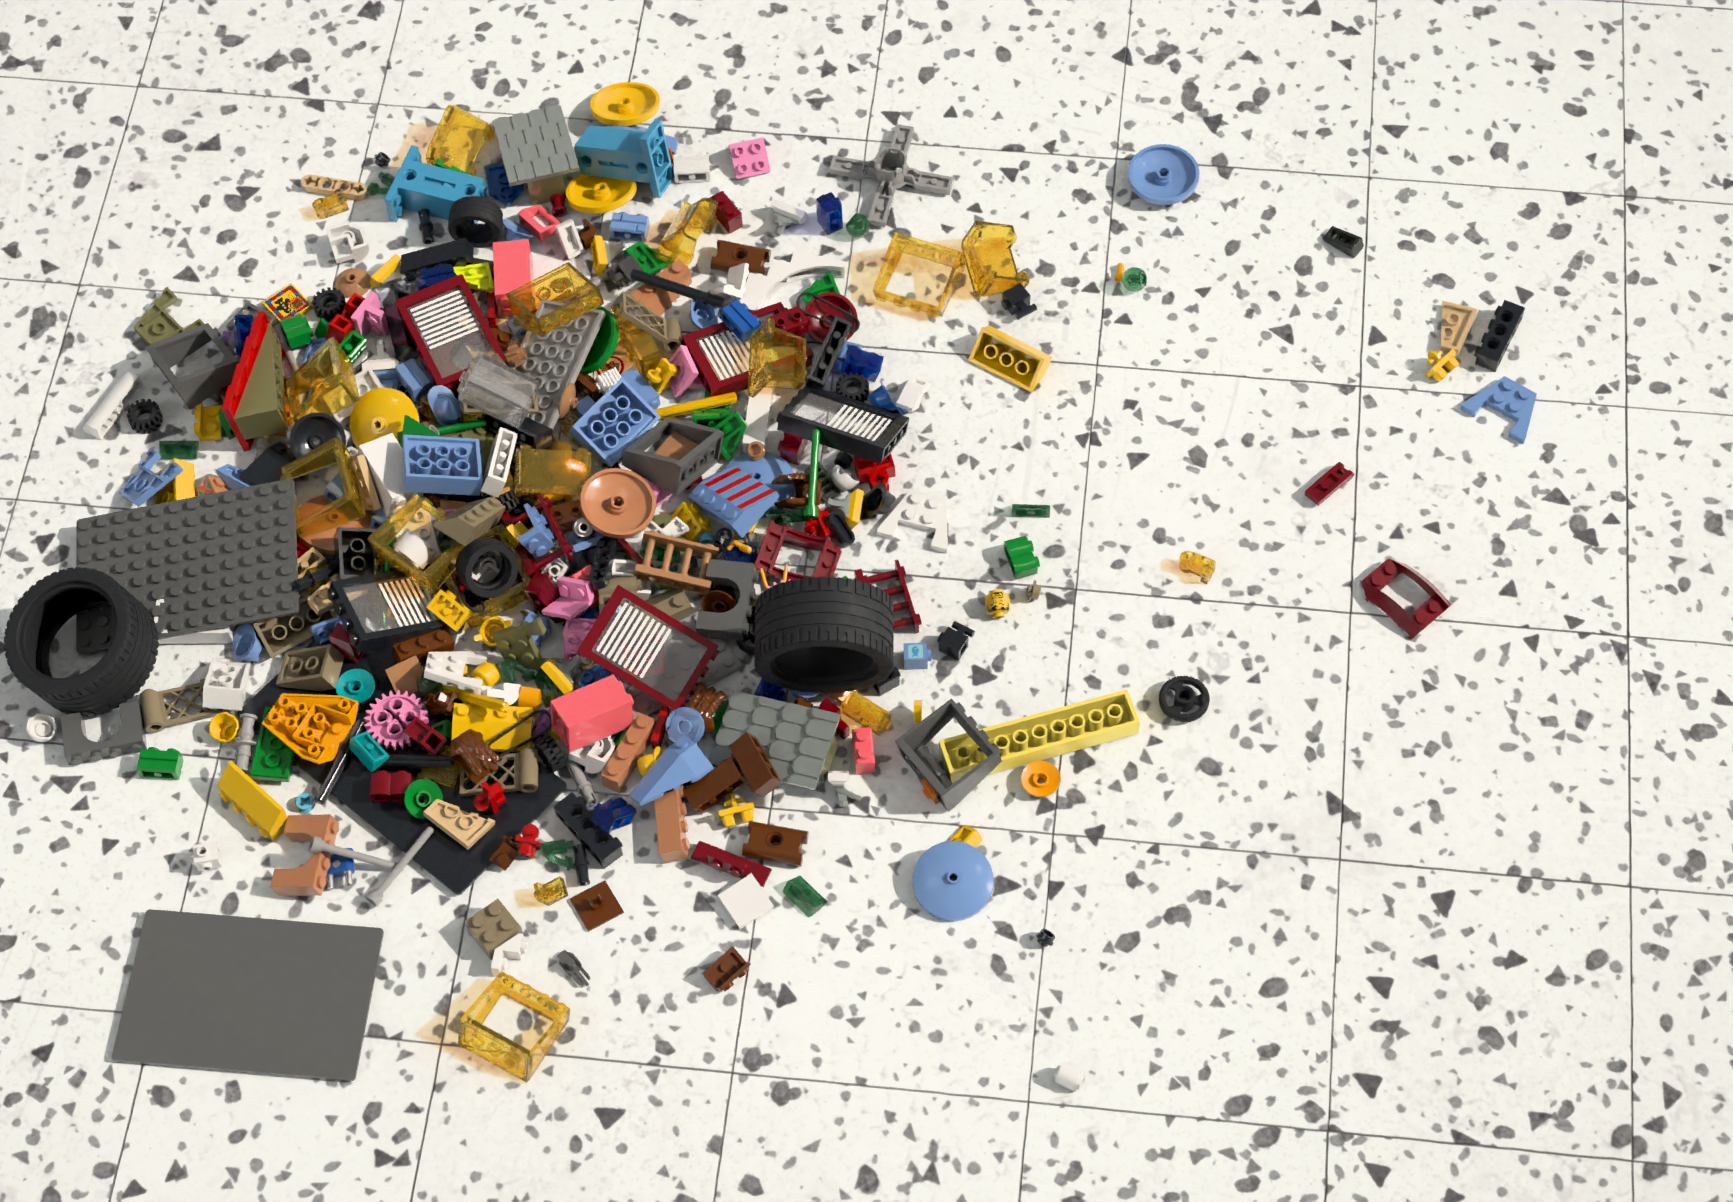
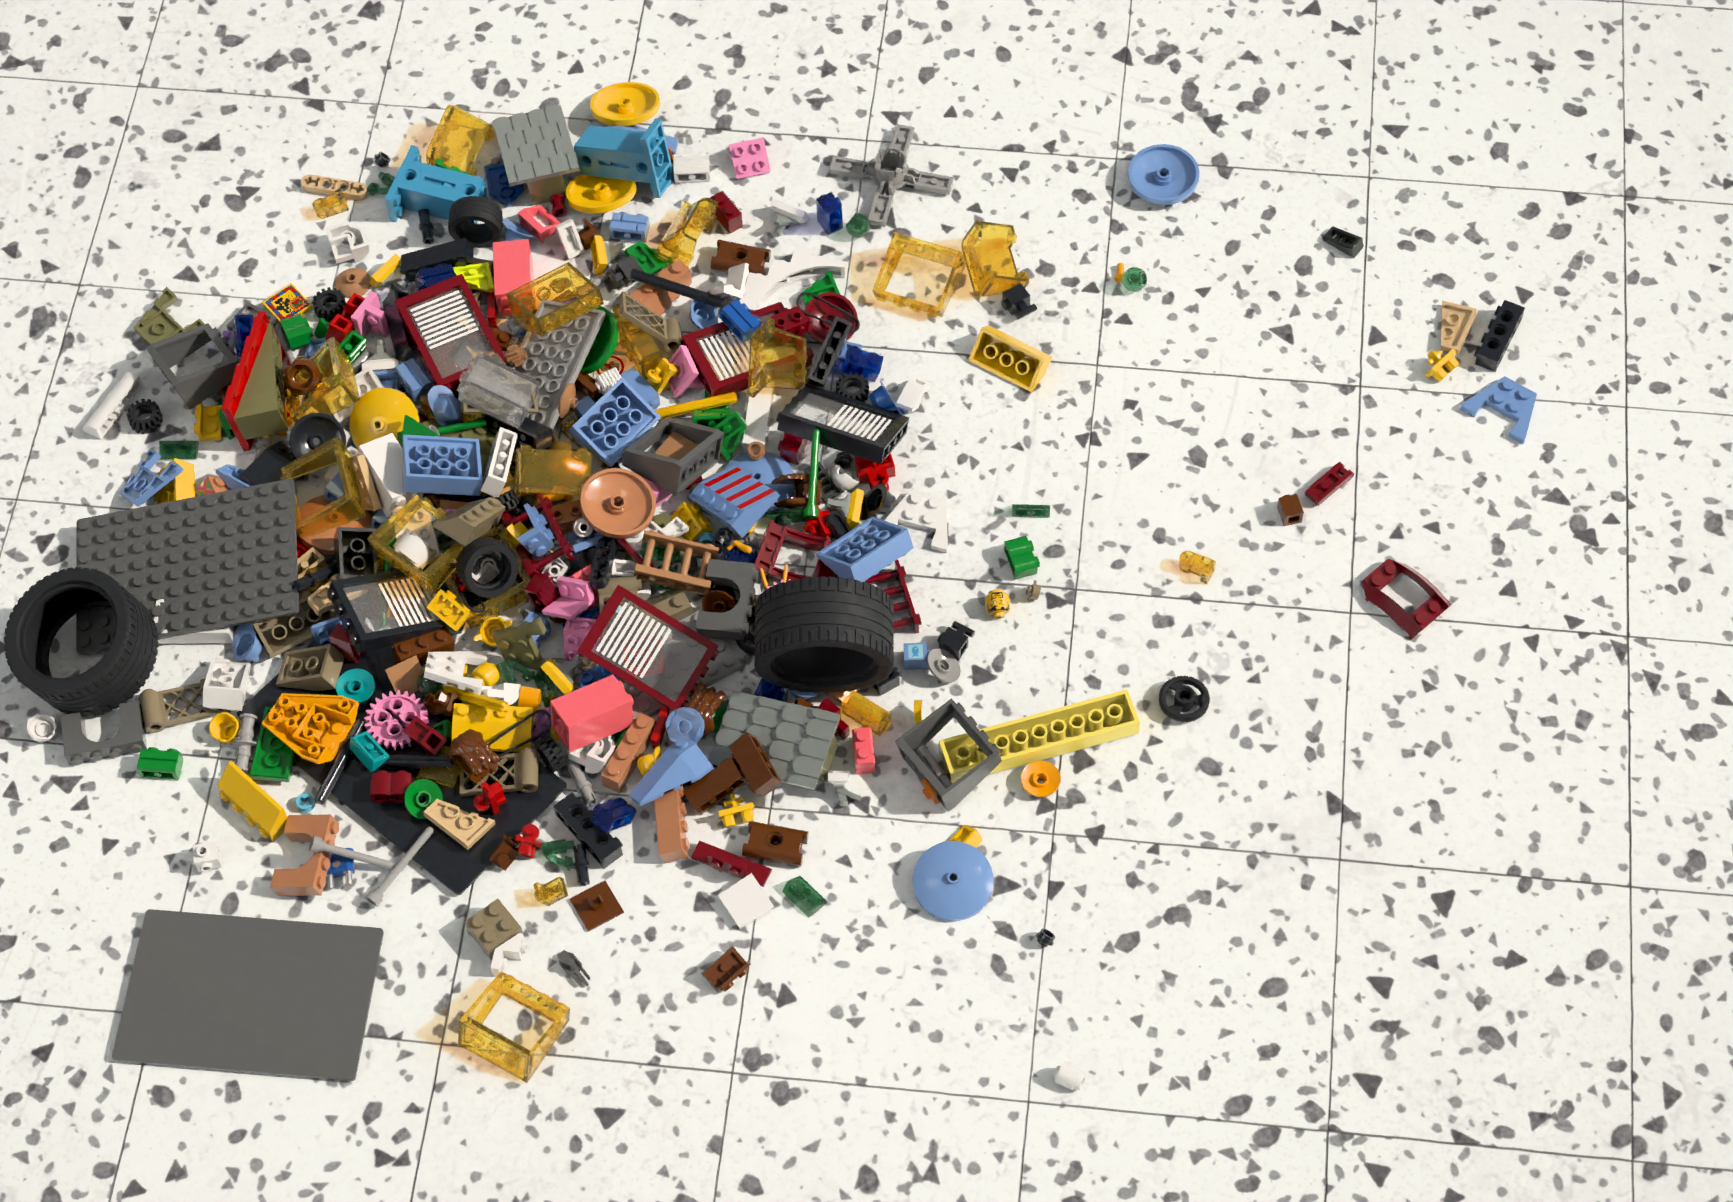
(314, 376): none -> reddish brown piece
(866, 549): none -> medium blue slope
(943, 665): none -> light grey dish
(1290, 509): none -> reddish brown brick

